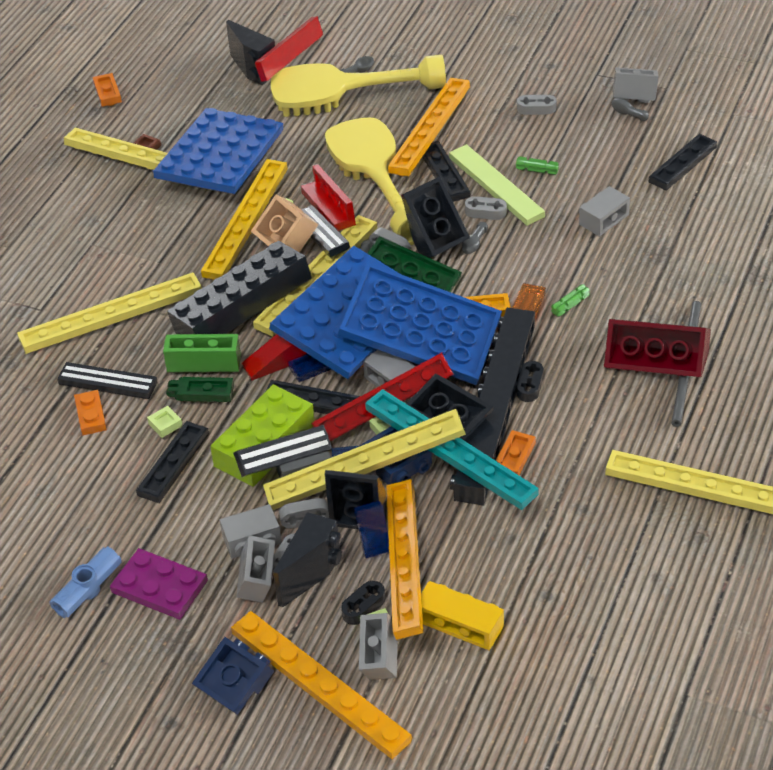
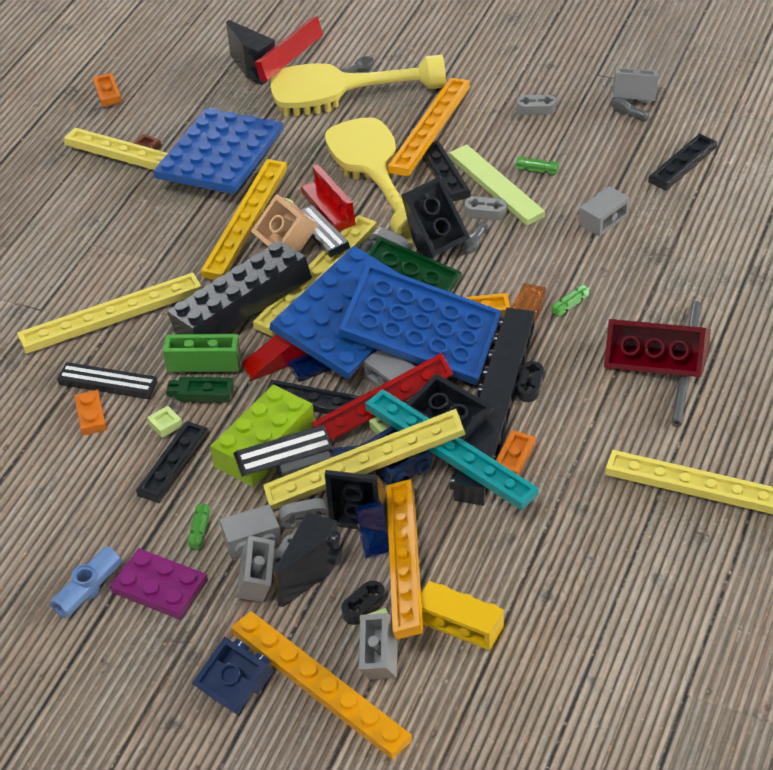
(198, 526): none -> bright green axle

